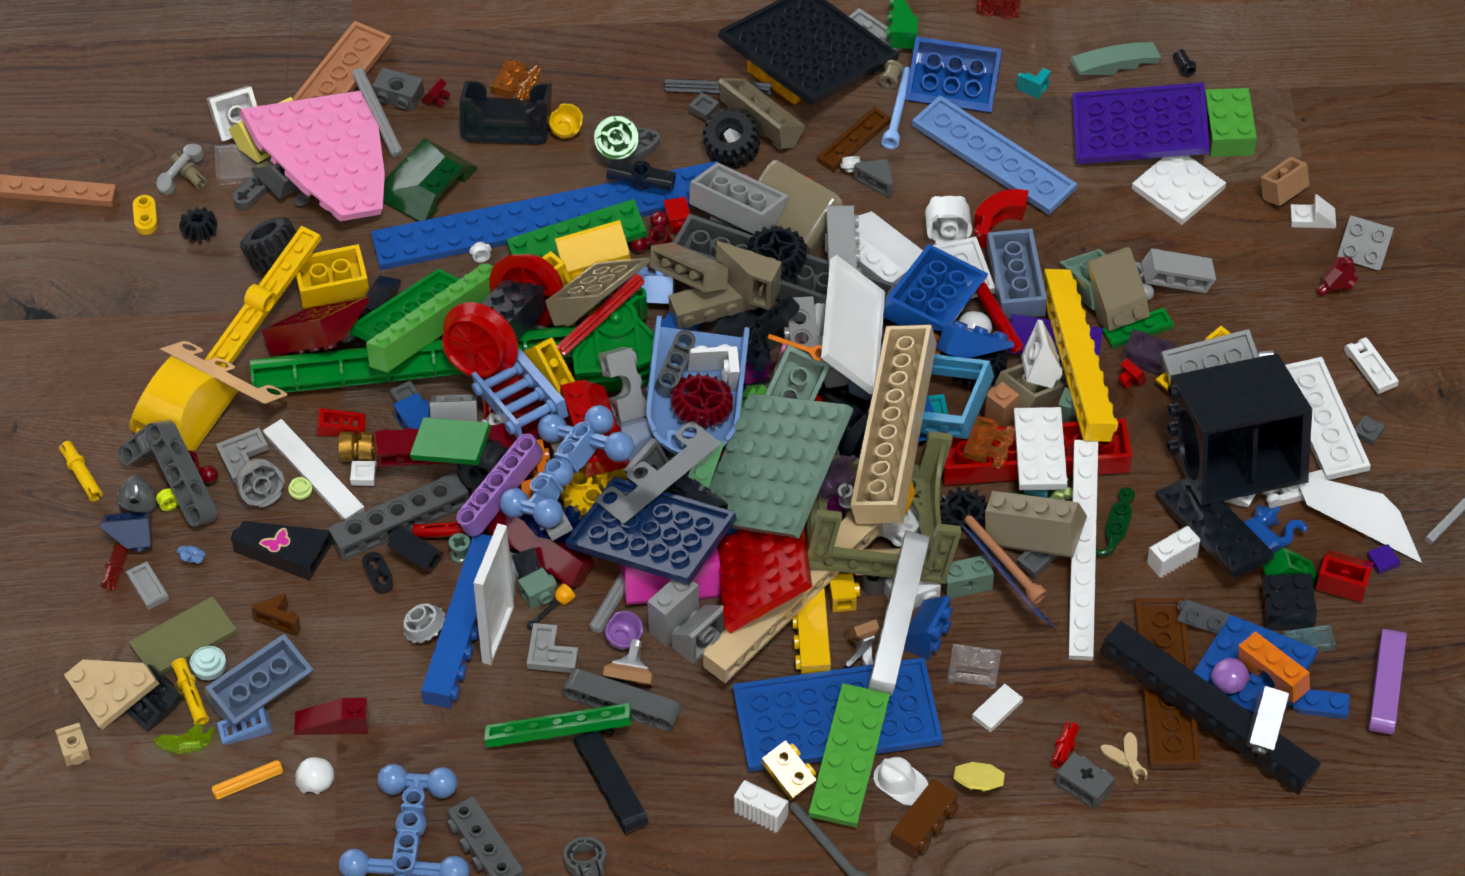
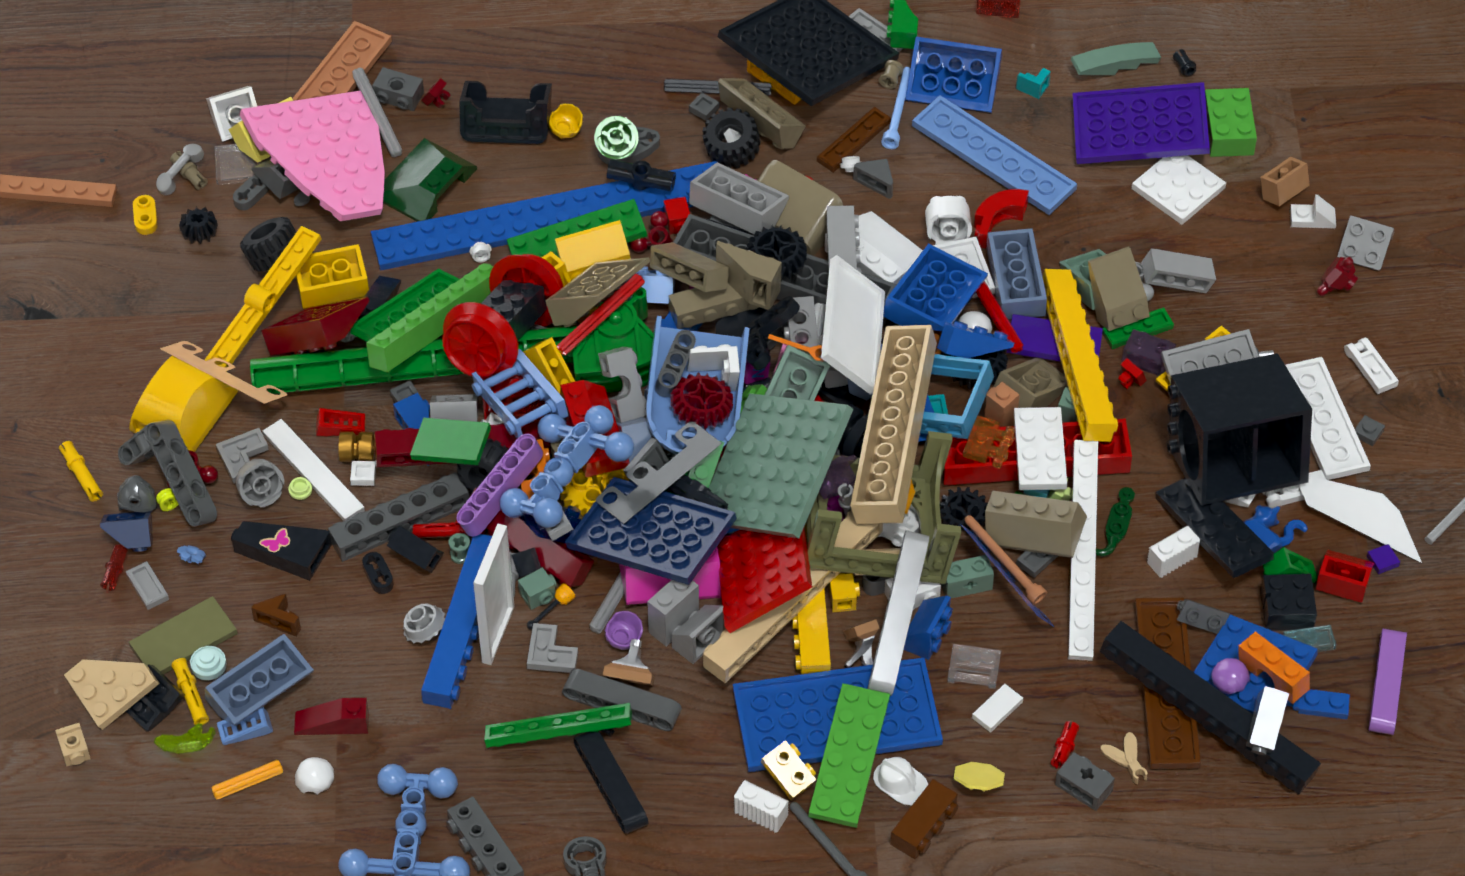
(509, 79): clear orange plate -> none
(1041, 358): white slope -> none

